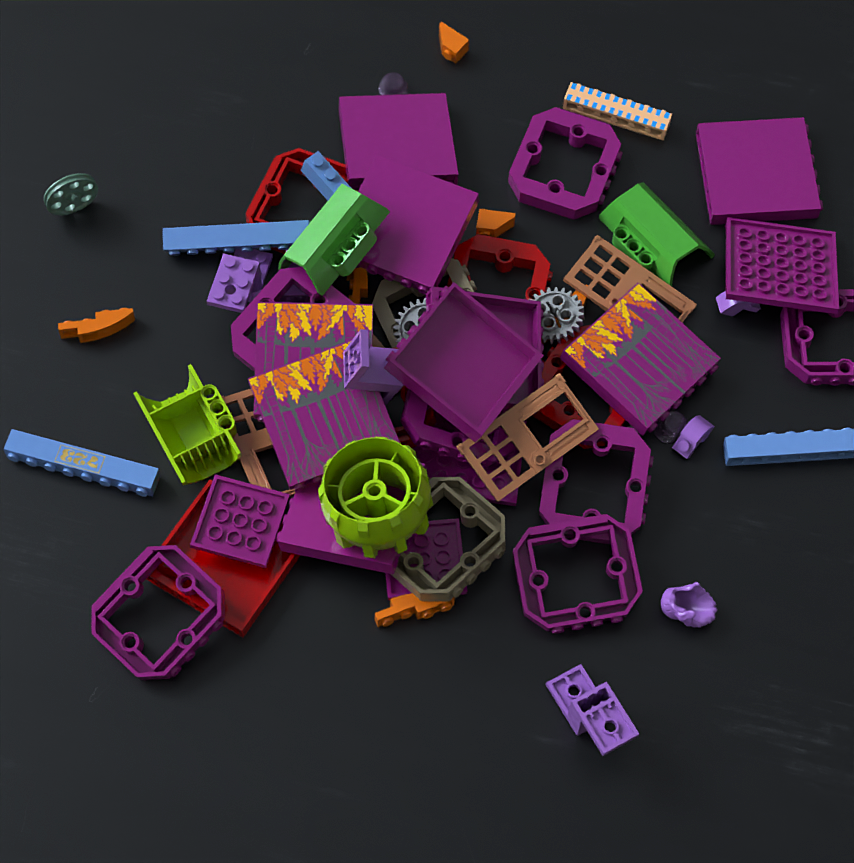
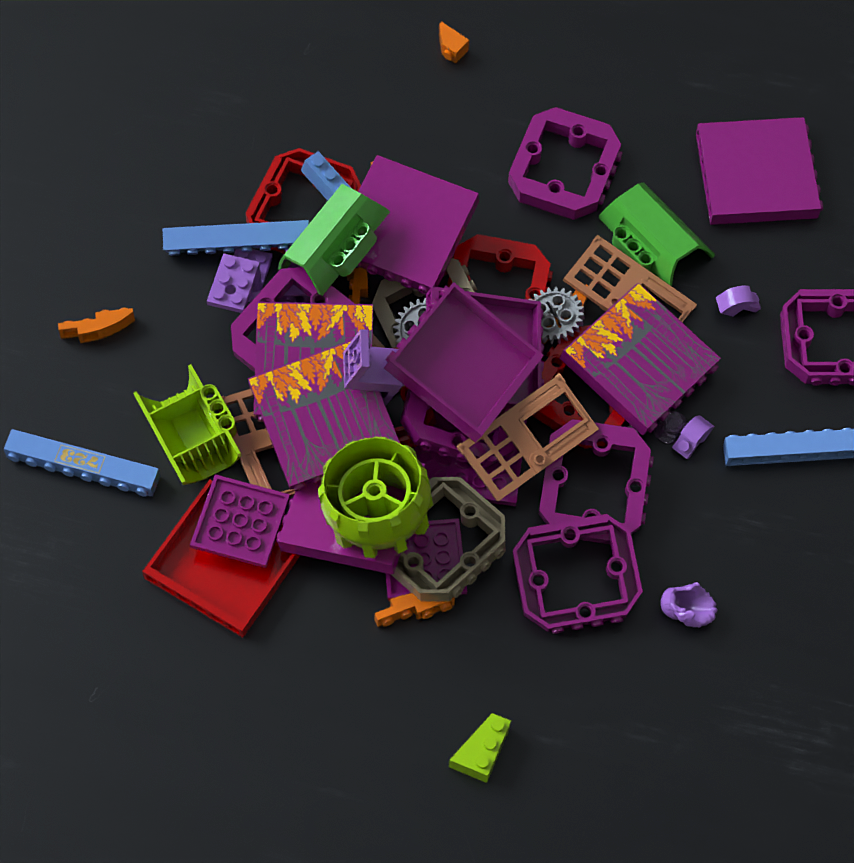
(70, 194): sand green wedge -> none
(200, 630): magenta panel -> none
(393, 84): clear purple hat -> none
(399, 128): magenta panel -> none
(482, 749): none -> lime wedge
(494, 223): orange slope -> none
(592, 709): medium lavender bracket -> none
(617, 111): light nougat brick -> none
(781, 265): magenta plate -> none

